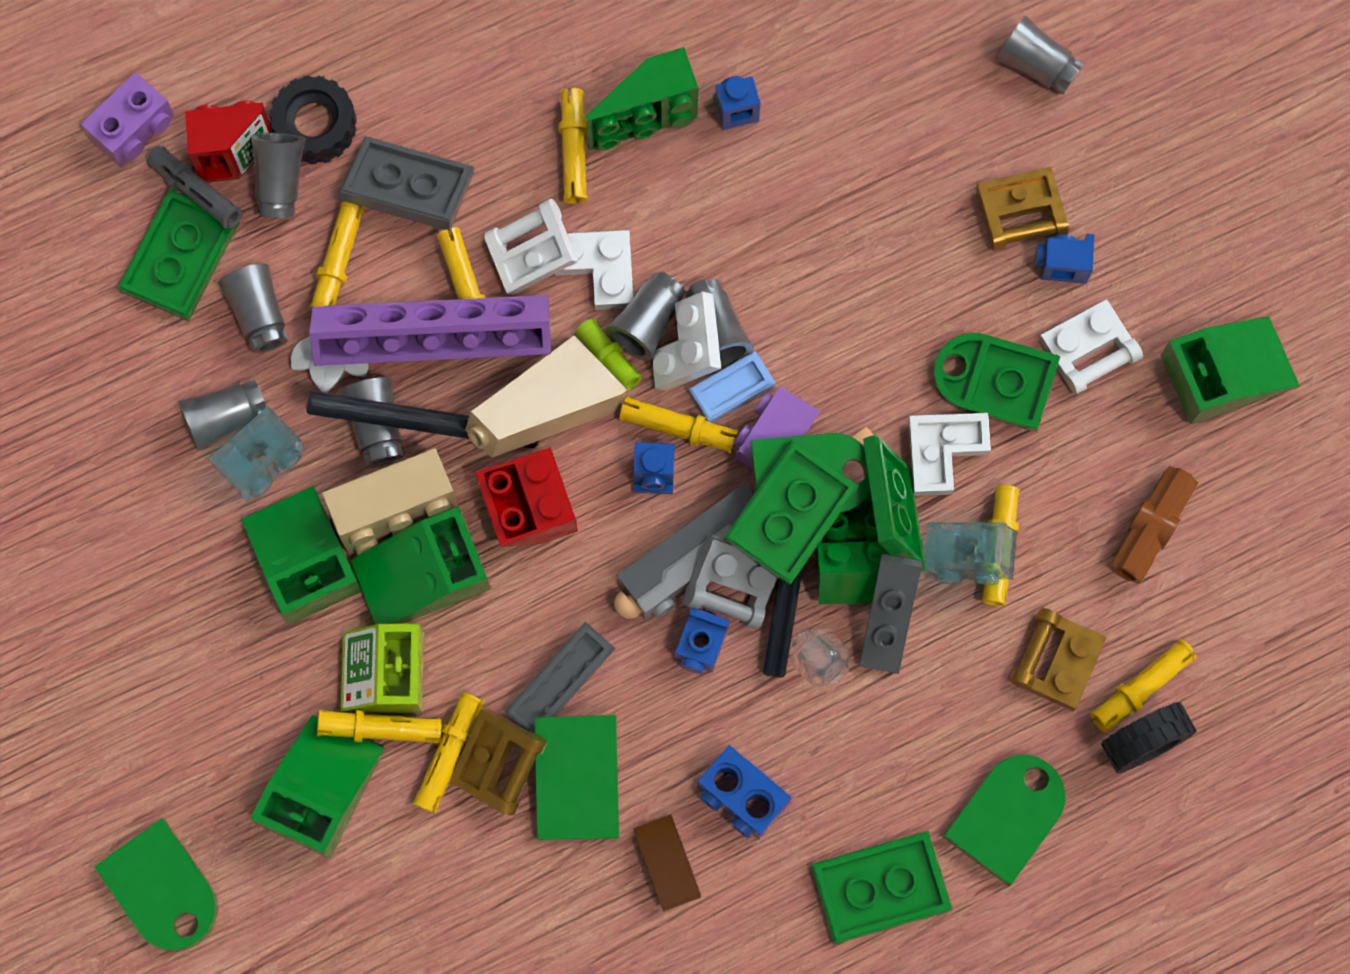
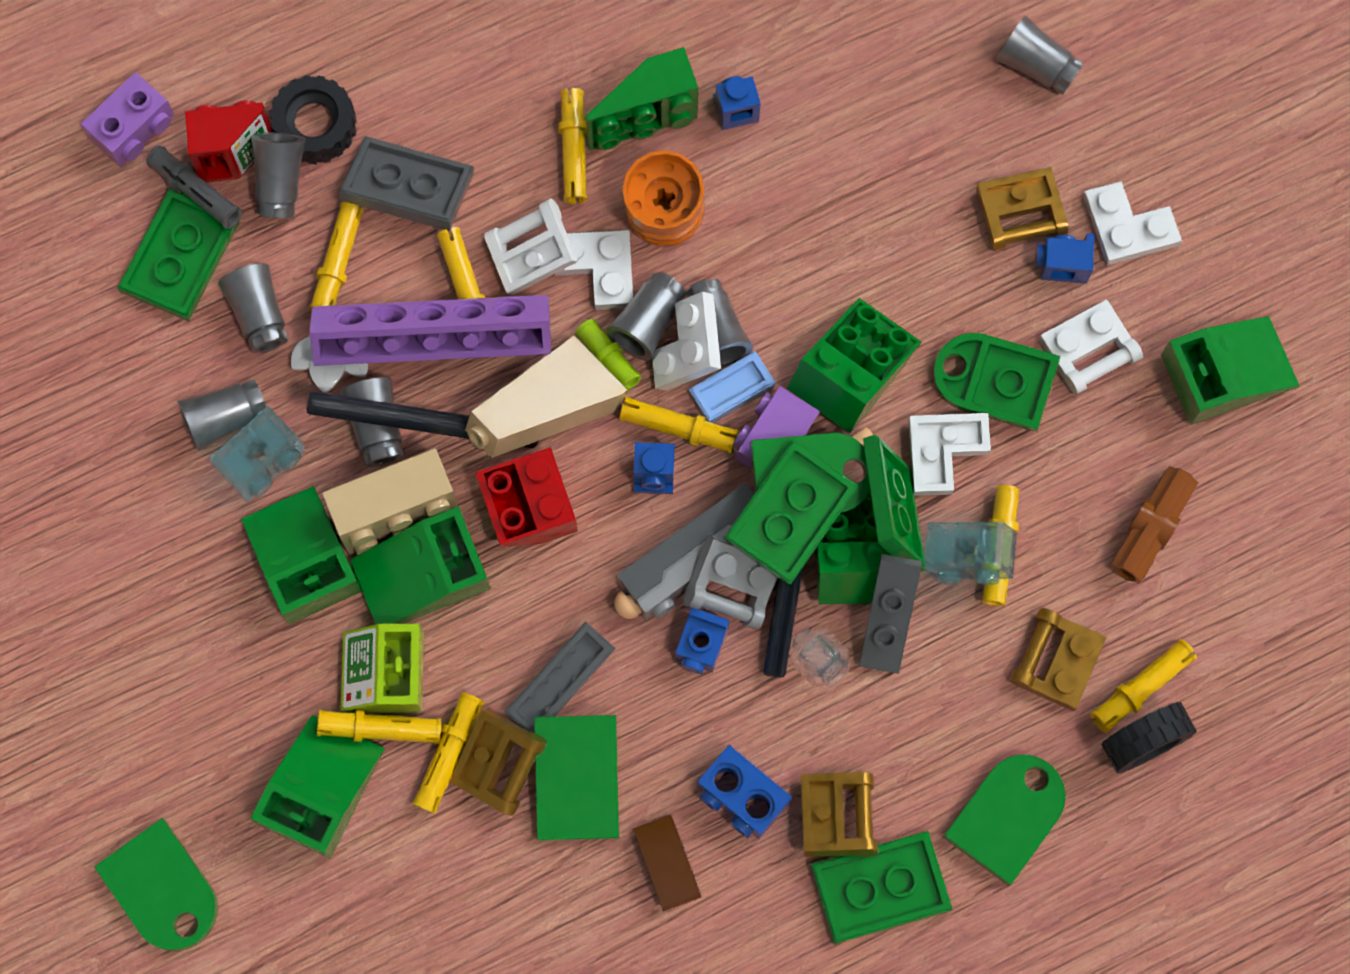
(670, 178): none -> orange wheel
(825, 817): none -> pearl gold plate
(853, 365): none -> green slope
(1125, 235): none -> white plate

